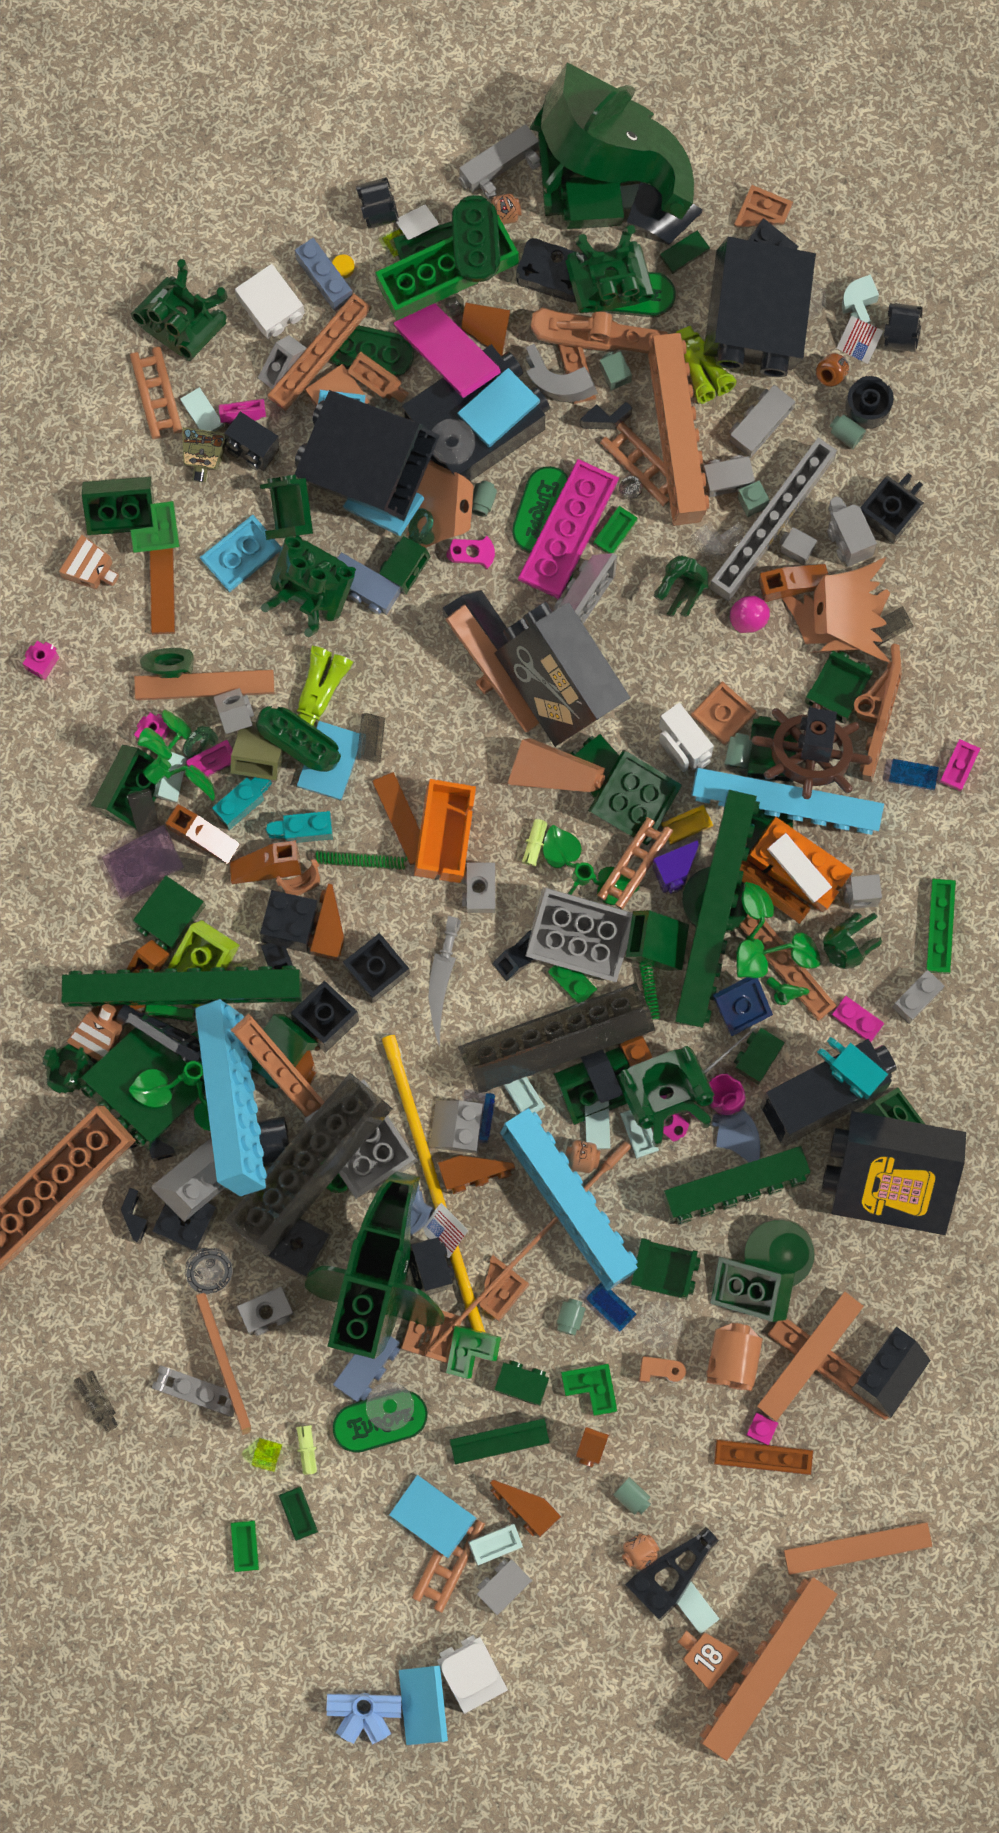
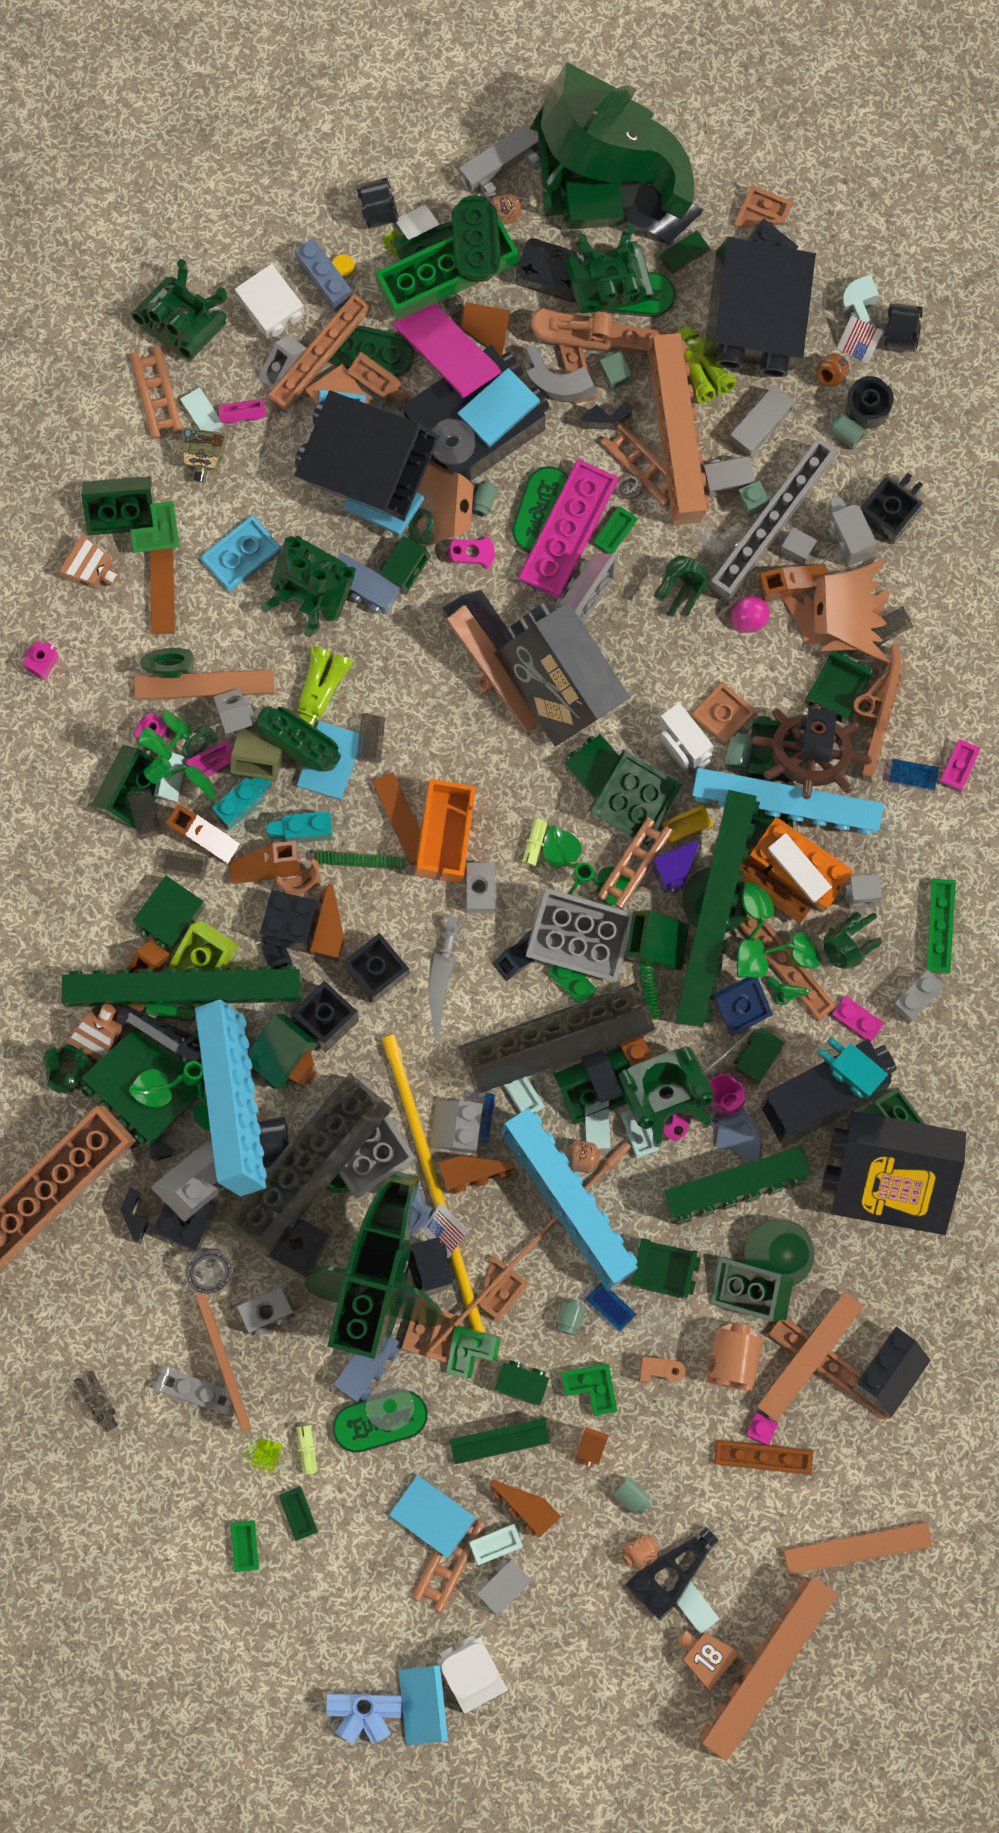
(142, 862): clear purple tile -> none
(251, 442): black brick -> none
(277, 1065): nougat tile -> none
(289, 507): dark green panel -> none
(551, 768): nougat slope -> none

